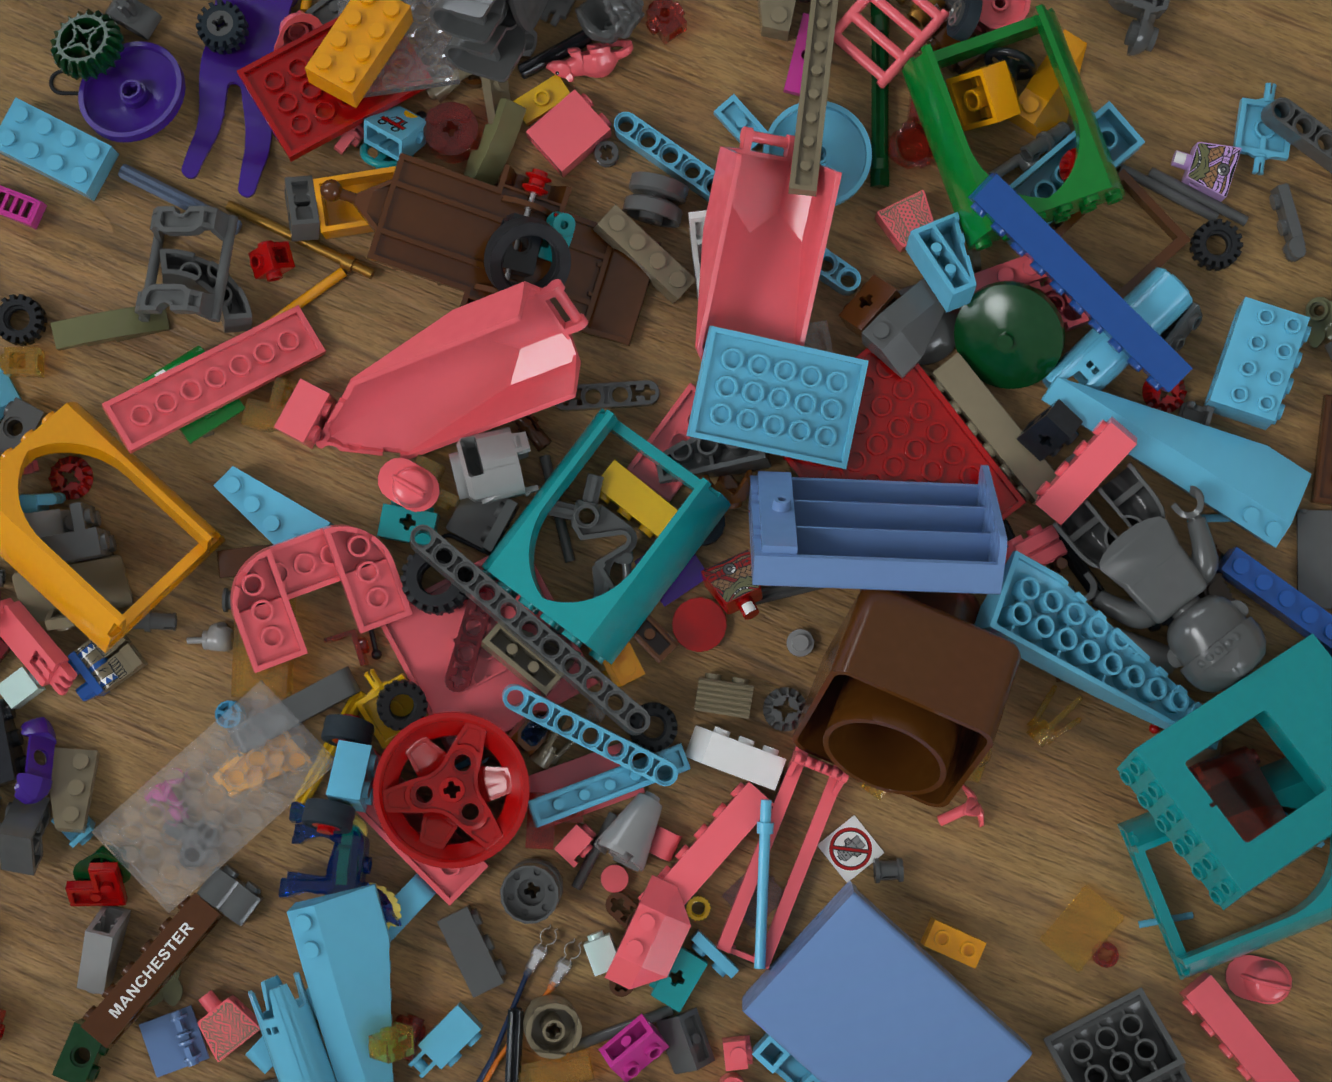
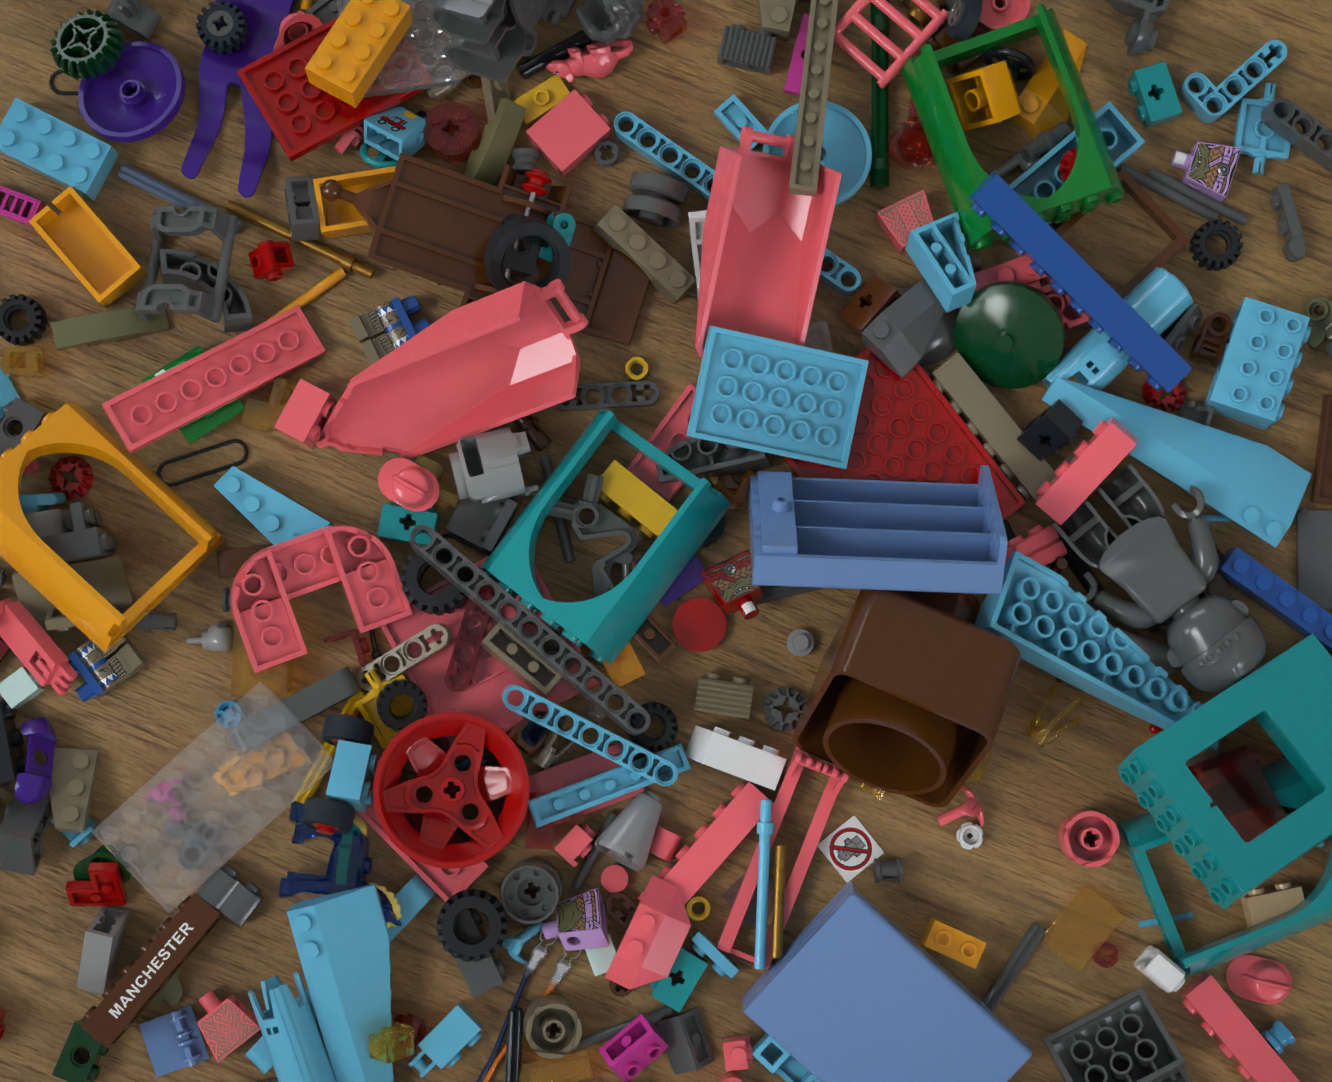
(88, 247): none -> light orange piece
(199, 452): none -> black piece
(387, 327): none -> hips
(403, 654): none -> dark tan beam
(454, 943): none -> black tyre
(515, 944): none -> medium azure plant
(525, 160): none -> dark grey wheel
(580, 922): none -> lavender torso
(636, 360): none -> yellow axle
(747, 49): none -> dark grey brick
(778, 901): none -> pearl gold bar
(976, 832): none -> white plate
(1013, 966): none -> dark grey axle
(1101, 847): none -> coral brick
(1157, 81): none -> teal brick
(1160, 969): none -> white brick
(1211, 344): none -> reddish brown piece
(1238, 79): none -> medium azure beam
(1264, 905): none -> tan brick
(1278, 1037): none -> dark azure wheel

